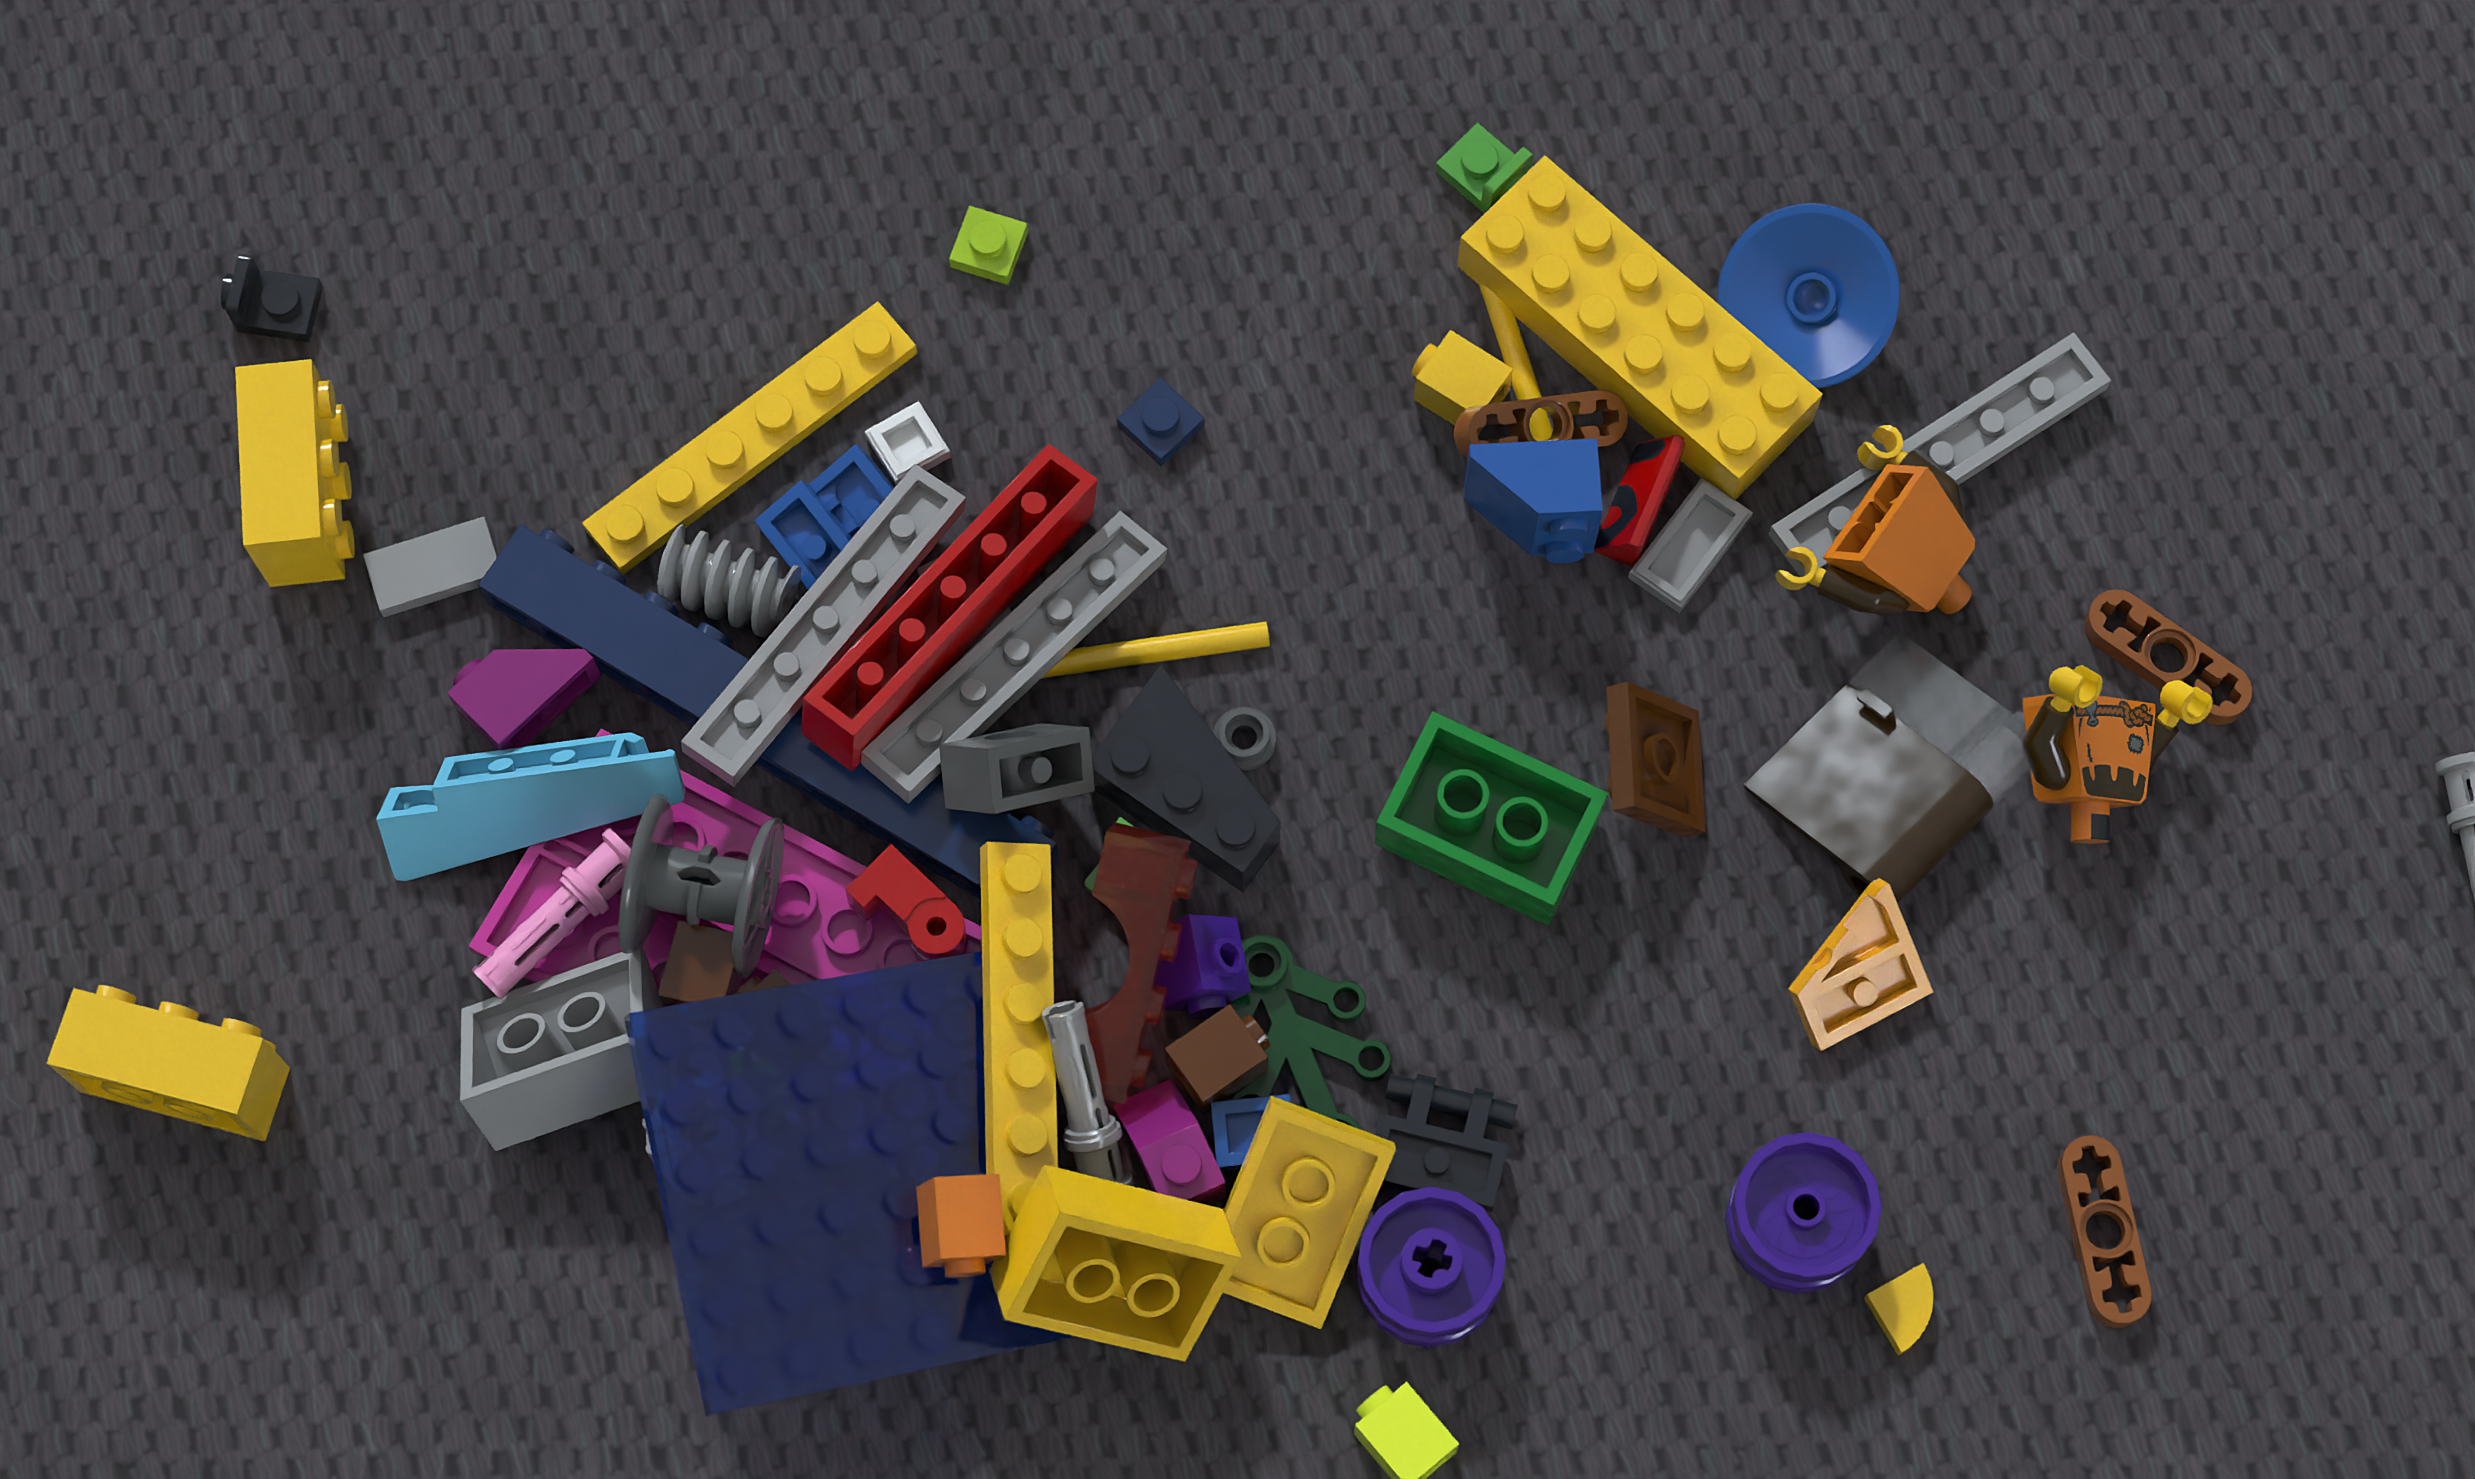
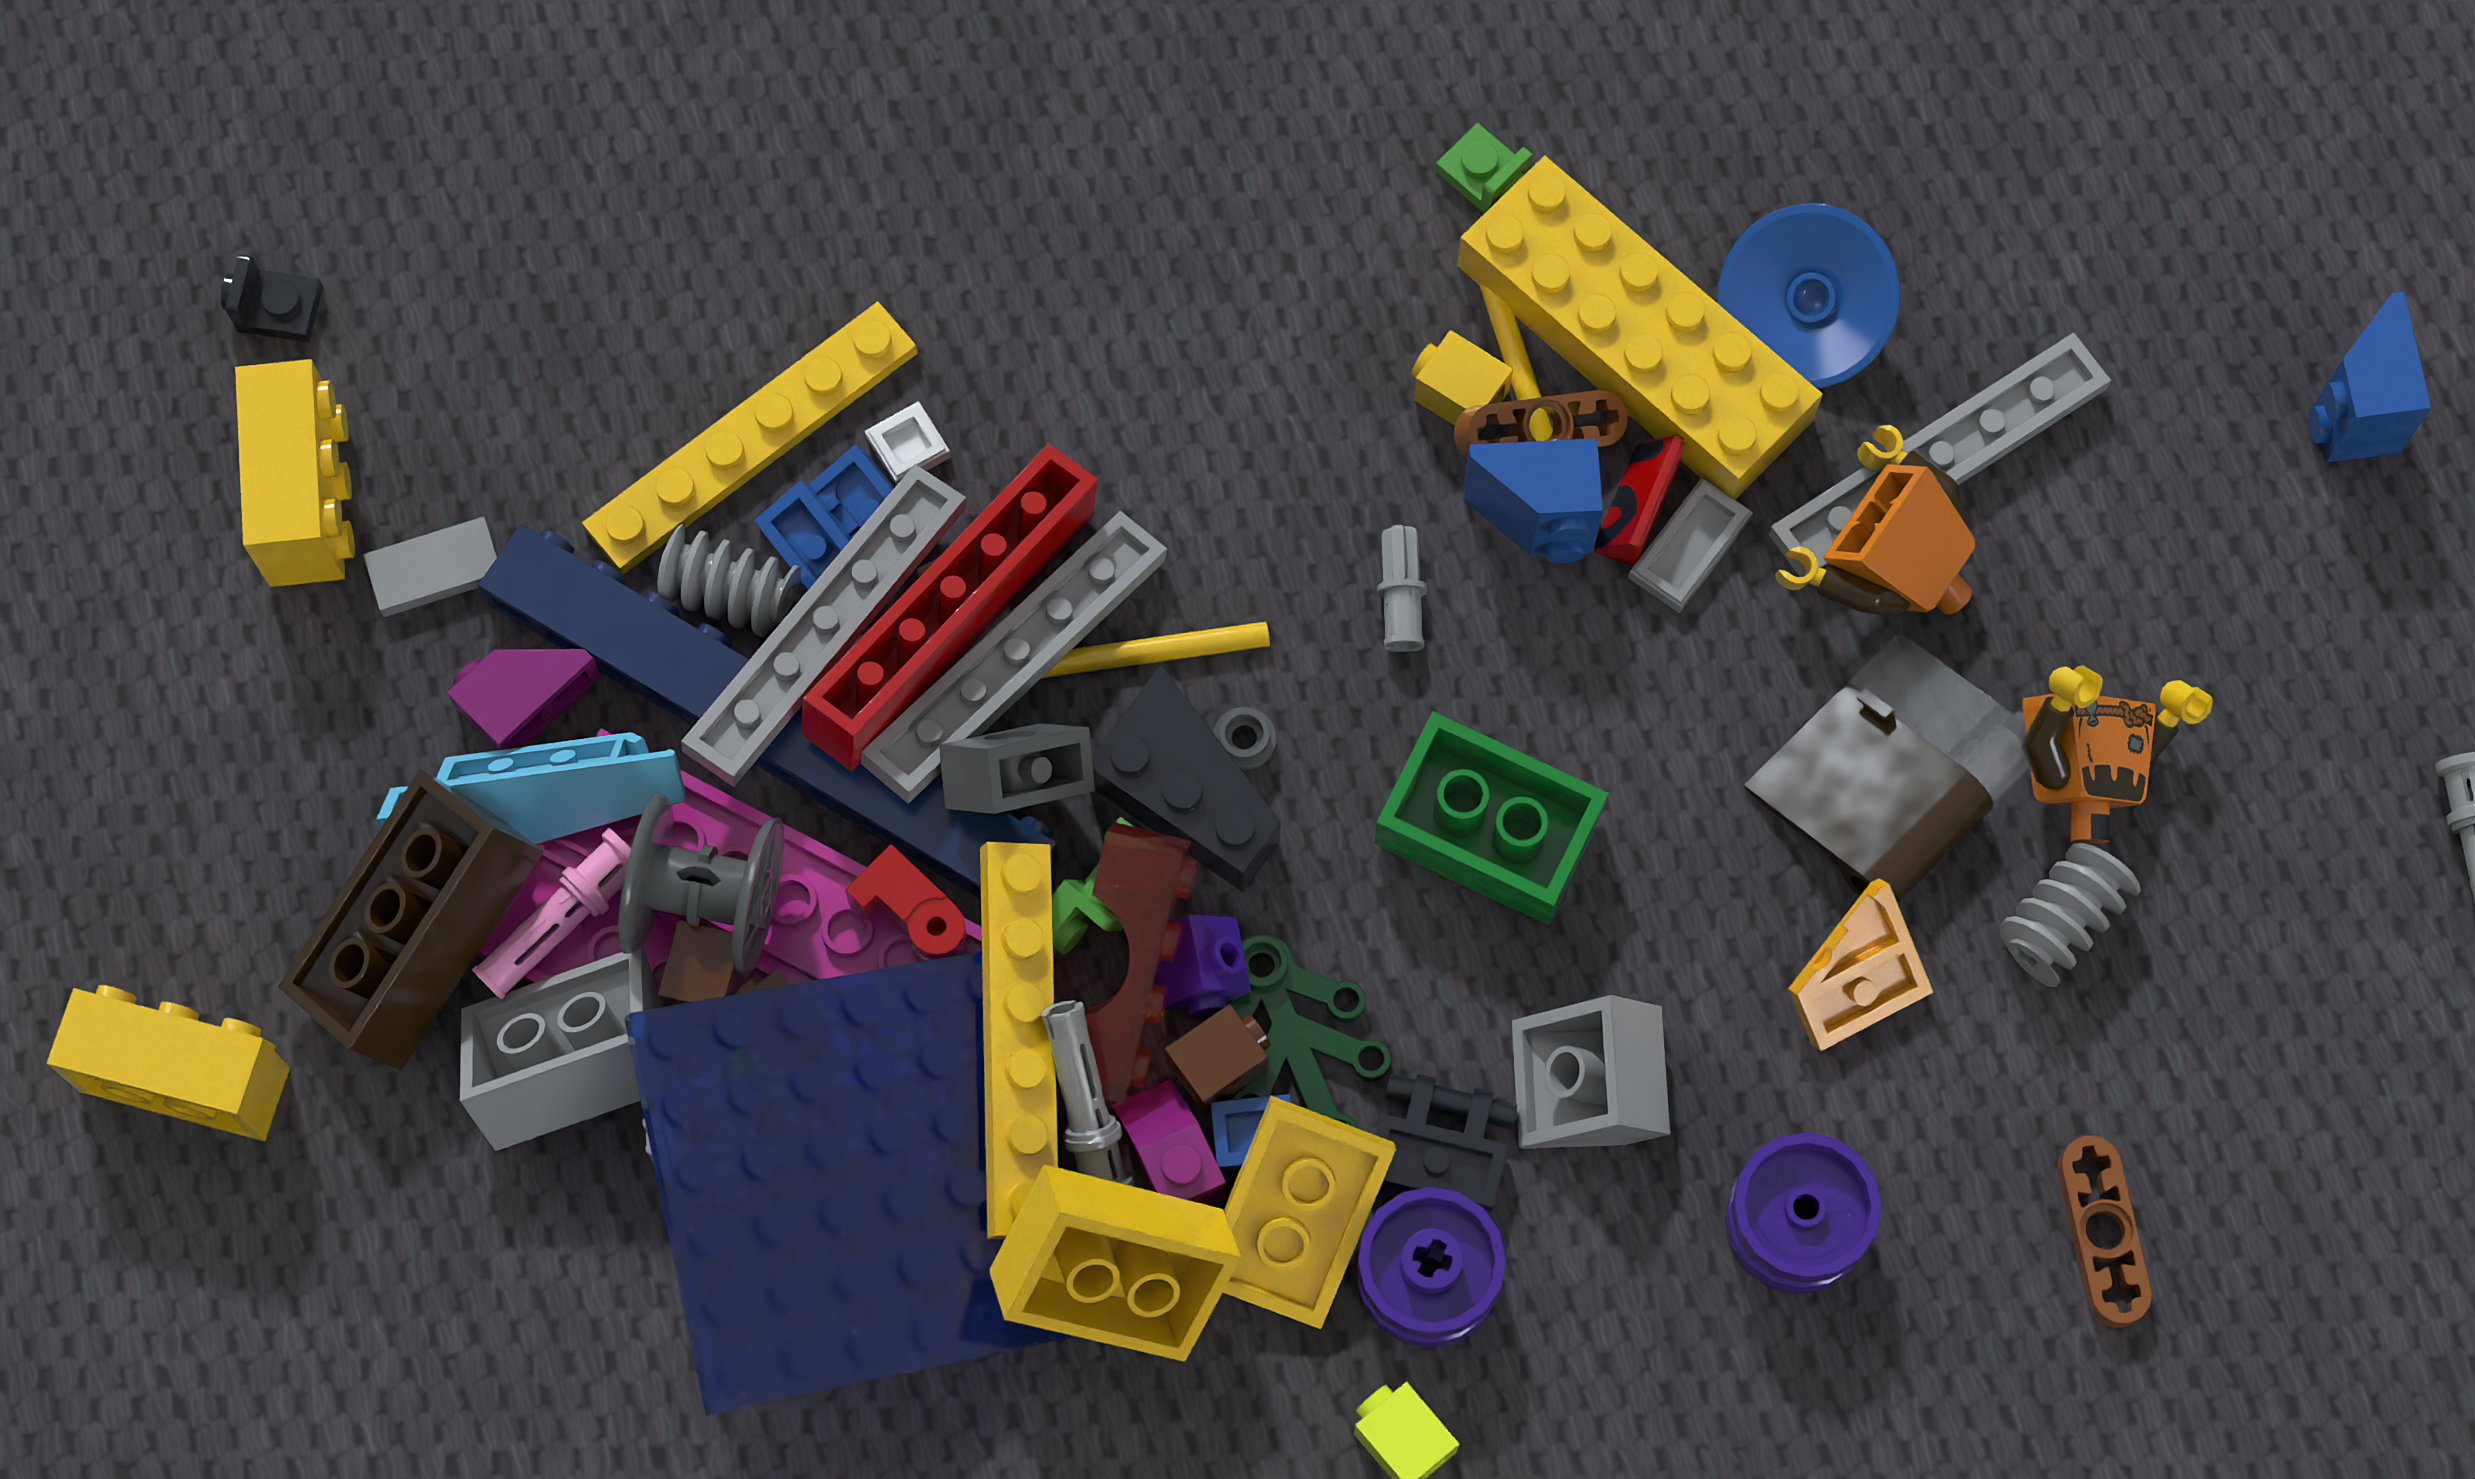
(409, 921): none -> dark brown slope
(961, 1223): orange brick -> none
(988, 245): lime plate -> none
(1070, 906): none -> bright green bracket
(1160, 421): dark blue plate -> none
(1402, 589): none -> light grey axle
(1591, 1074): none -> light grey slope
(1655, 759): reddish brown plate -> none
(1903, 1307): yellow tile -> none
(2064, 908): none -> light grey piece
(2165, 631): dark orange beam -> none
(2375, 392): none -> blue slope

